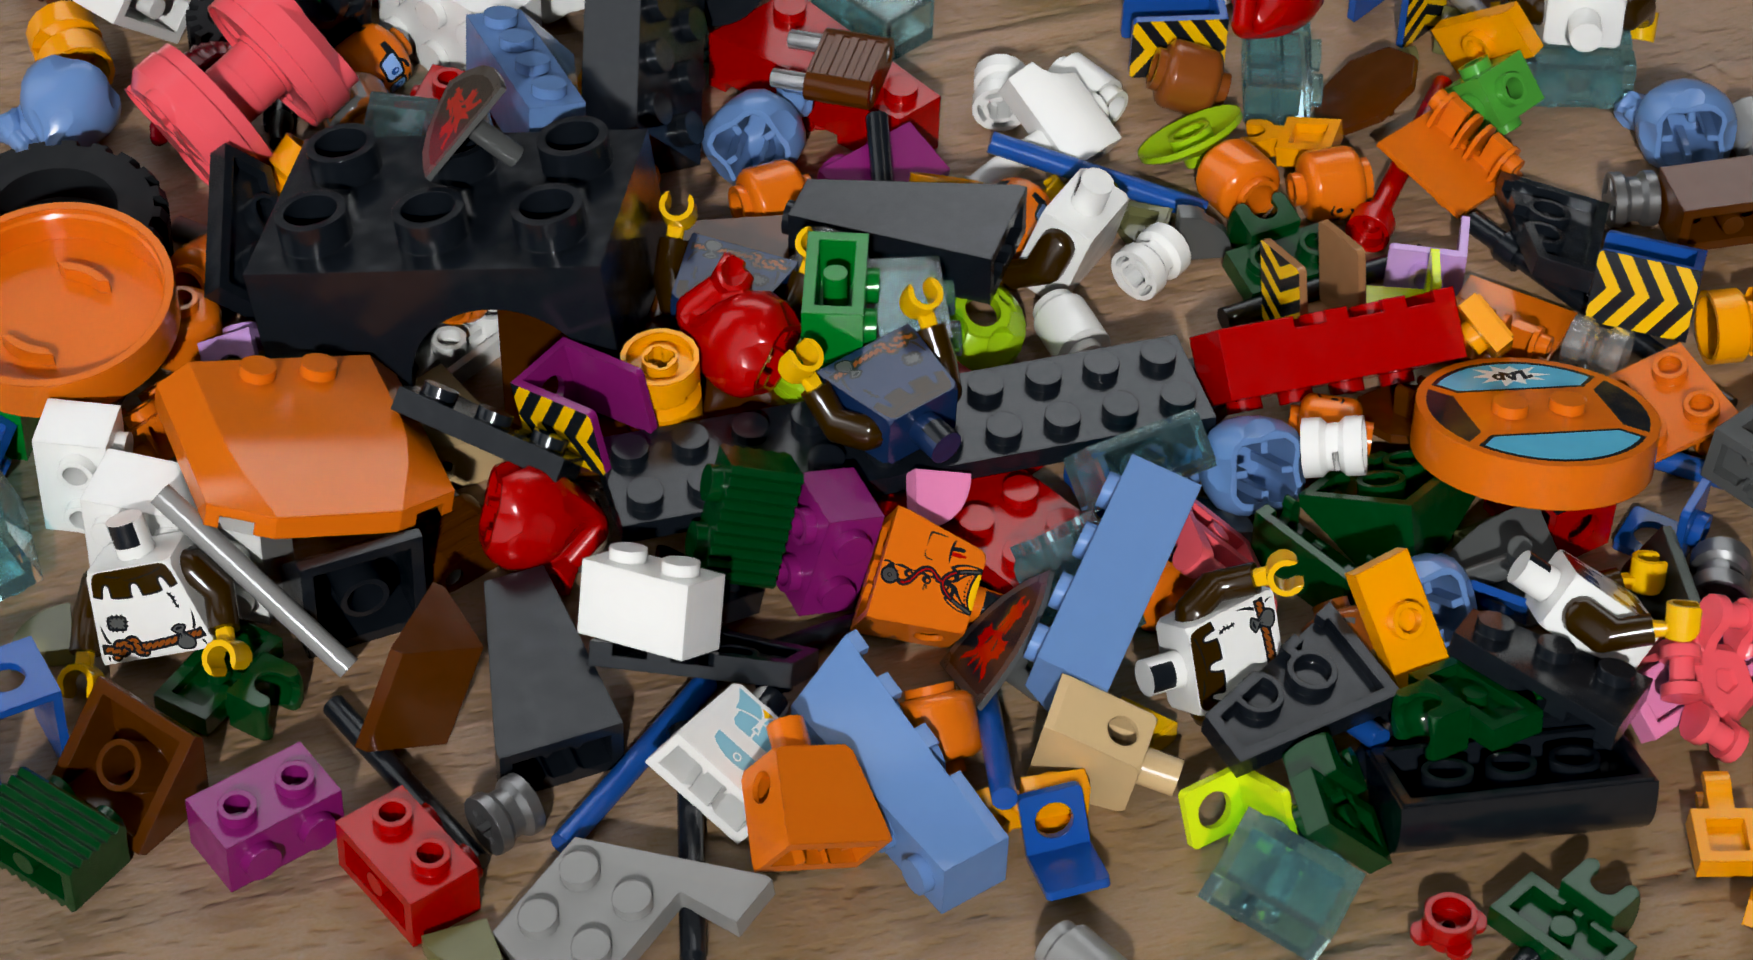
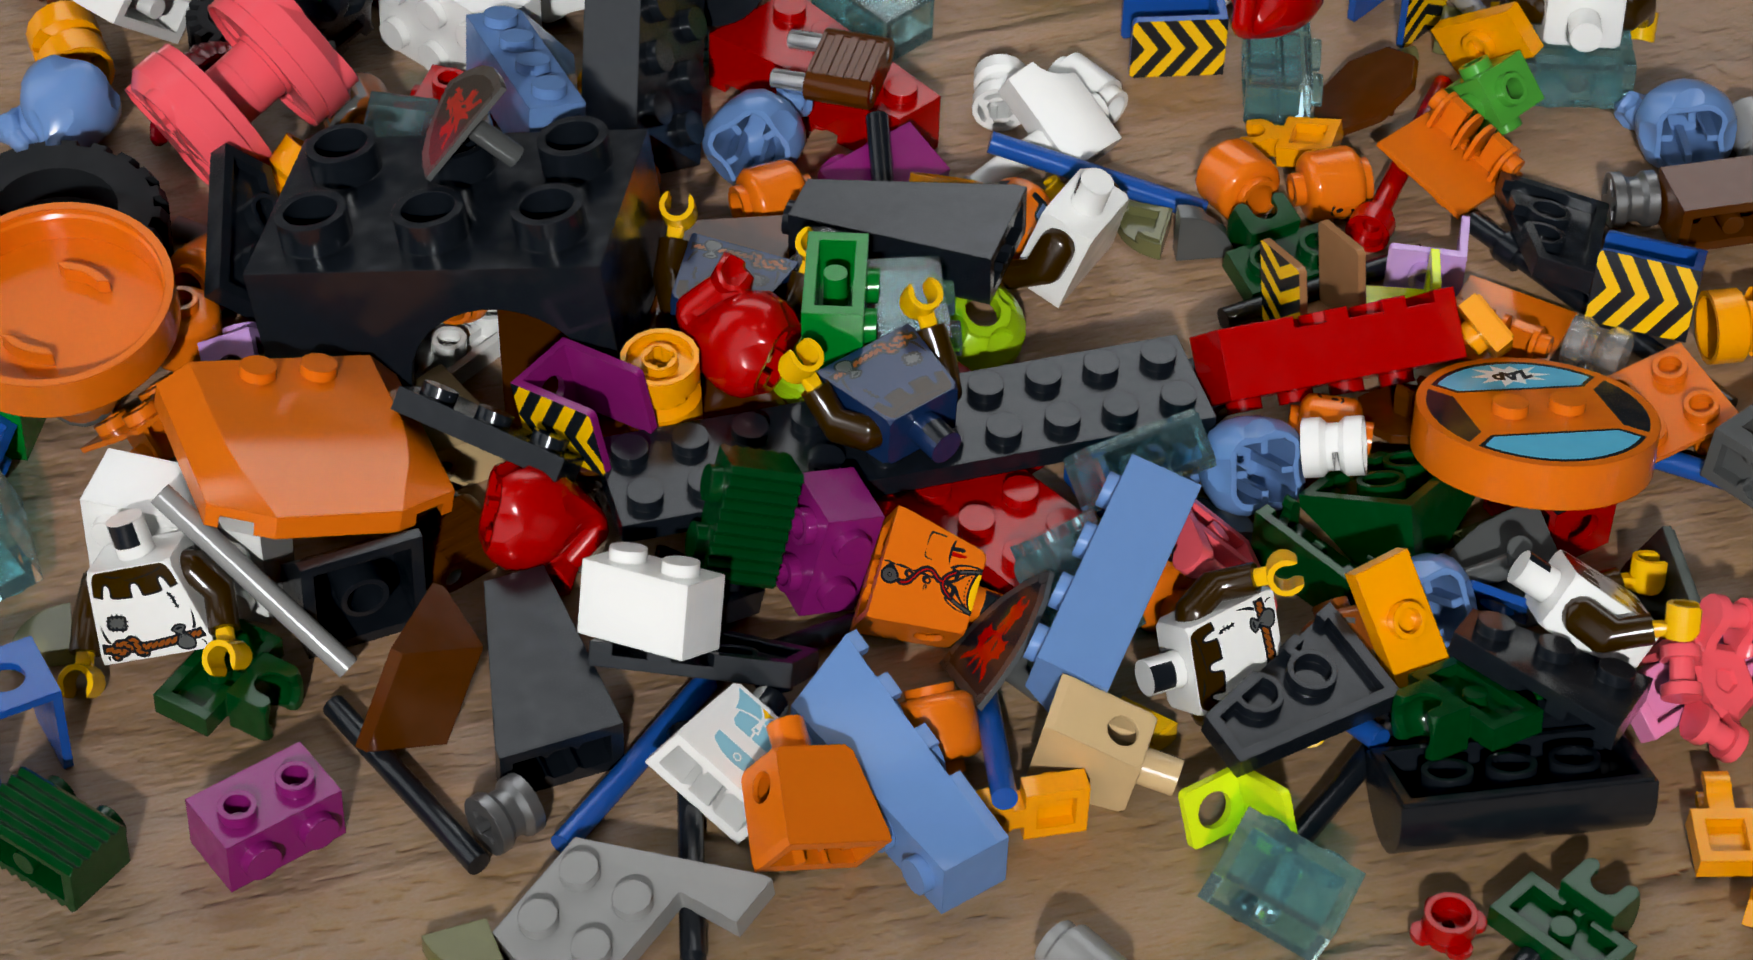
(67, 452): white brick -> none
(133, 763): reddish brown slope -> none
(277, 122): pearl dark grey piece -> none
(380, 53): orange head -> none
(409, 864): red brick -> none
(937, 493): bright pink tile -> none
(1063, 860): blue bracket -> none
(1067, 323): white brick -> none
(1146, 265): white wheel -> none
(1188, 77): dark orange head -> none
(1190, 136): lime dish -> none
(1328, 802): dark green plate -> none
(1690, 530): blue bracket -> none
(1722, 568): flat silver wheel -> none

